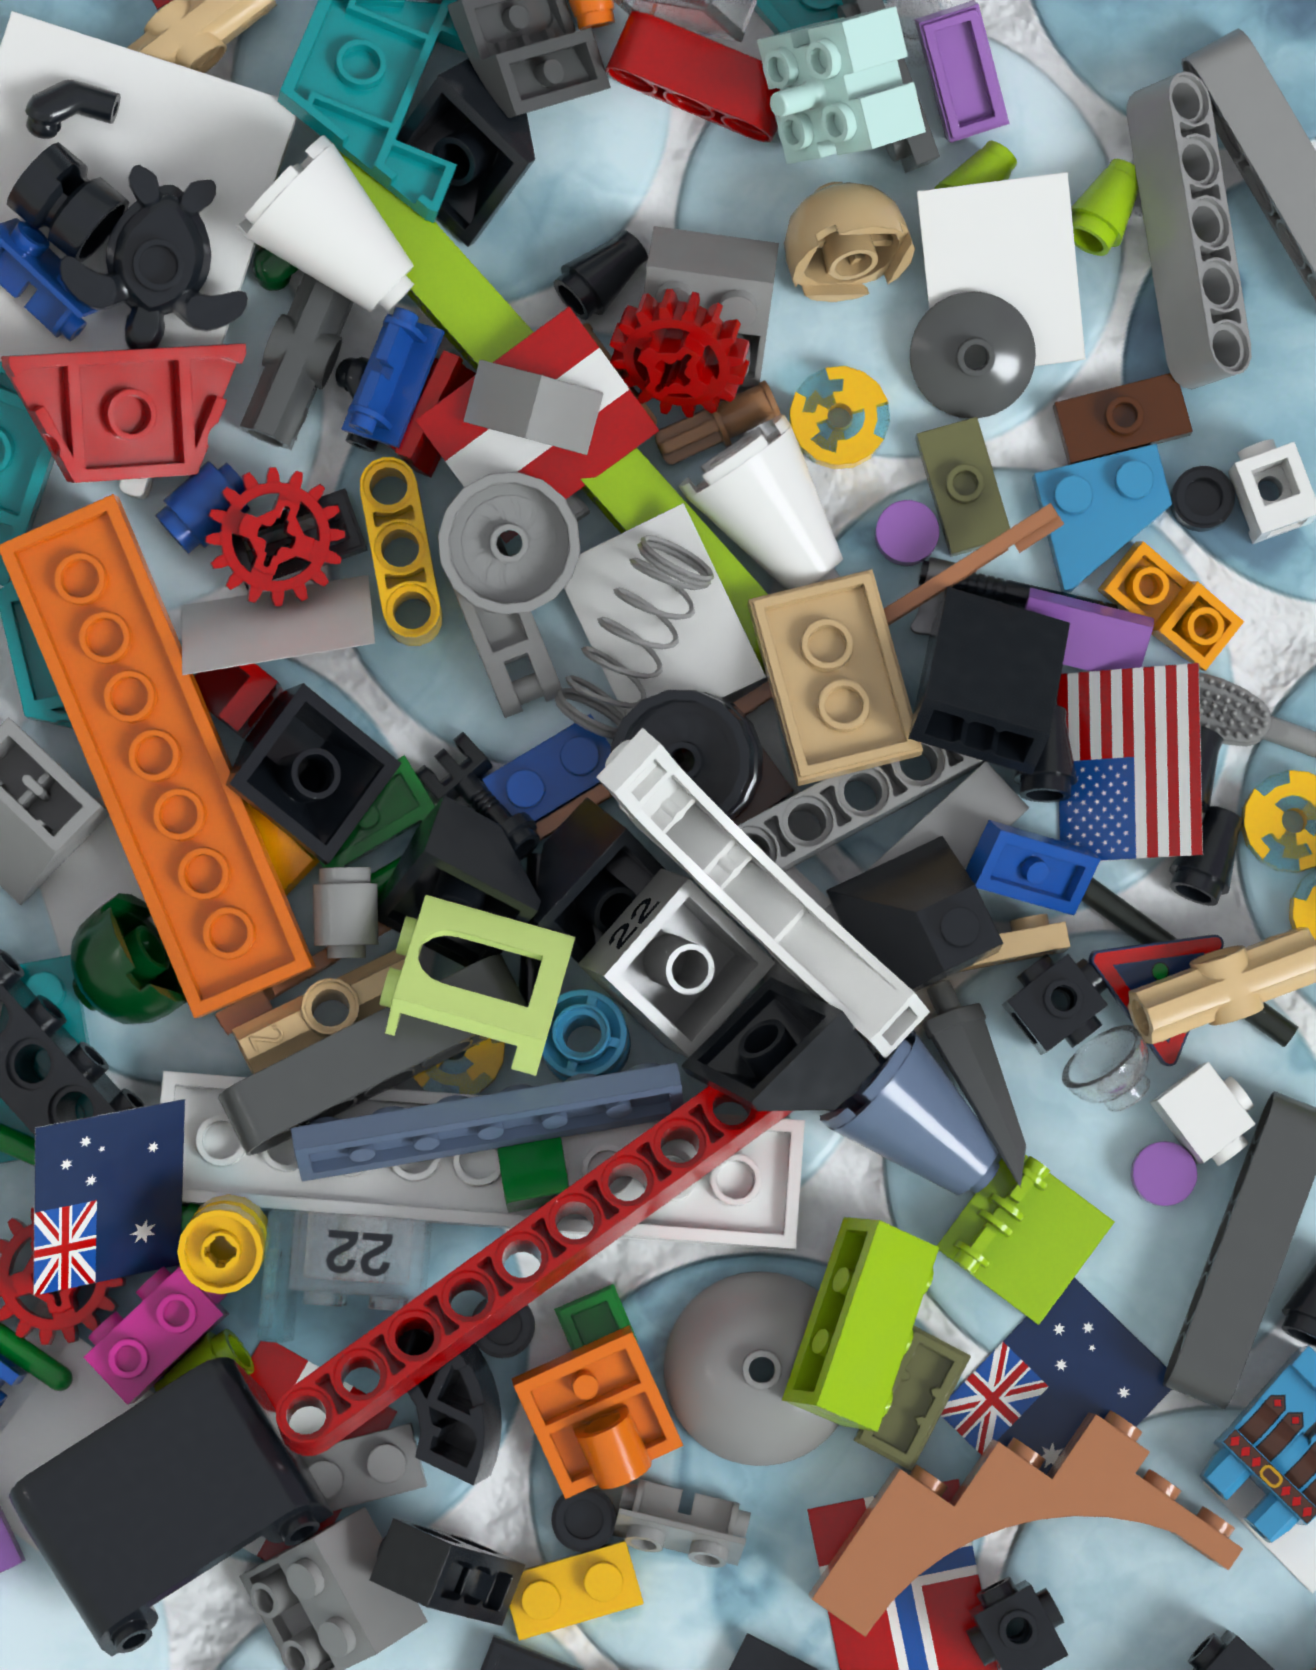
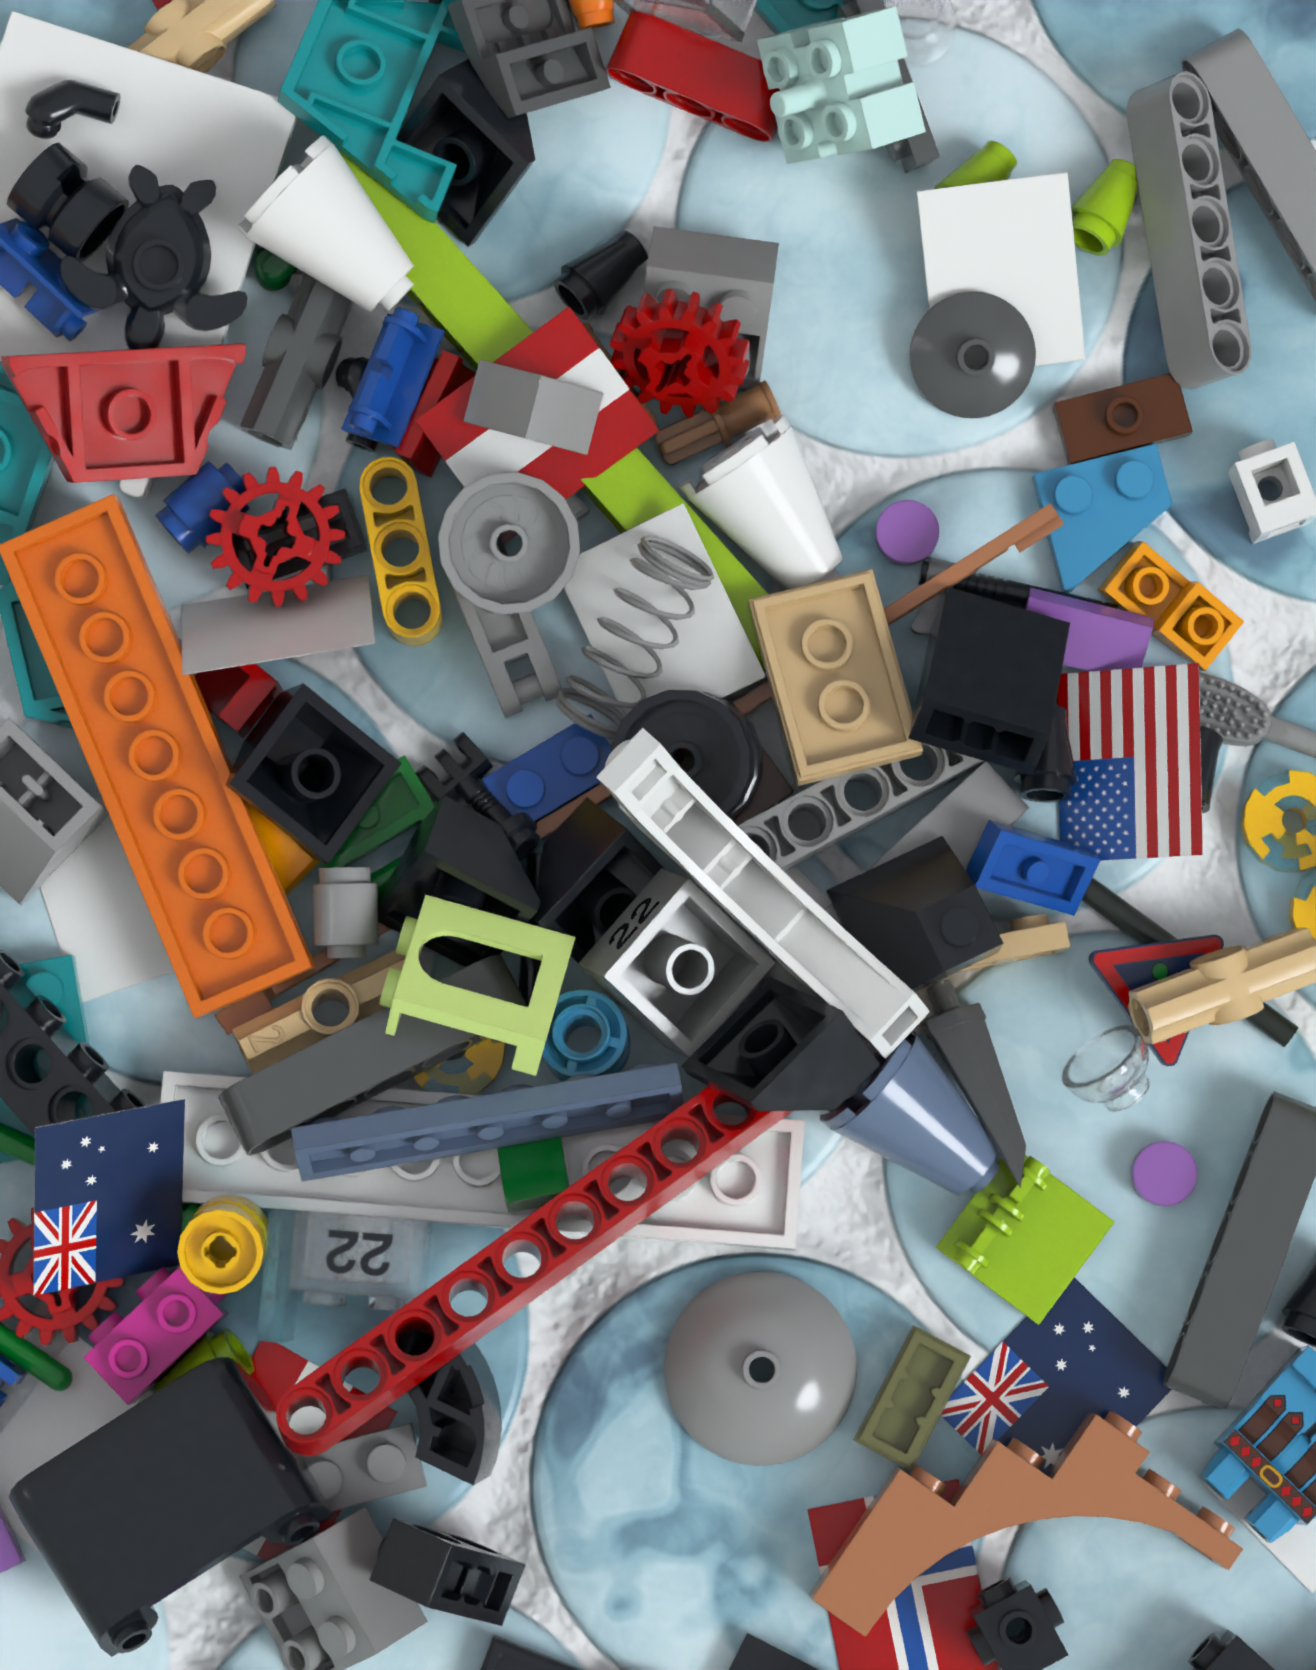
(123, 964): dark green cylinder -> none
(510, 1336): black tile -> none
(575, 1590): yellow plate -> none
(584, 1520): black tile -> none
(592, 1317): green tile -> none
(598, 1414): orange plate -> none
(703, 1534): light grey hinge -> none
(843, 389): yellow piece -> none
(846, 239): tan cylinder -> none
(861, 1324): lime brick -> none
(962, 71): medium lavender tile -> none
(962, 485): olive plate -> none
(1034, 1010): black brick -> none
(1202, 498): black tile -> none
(1206, 1114): white brick -> none
(1209, 875): black cone -> none

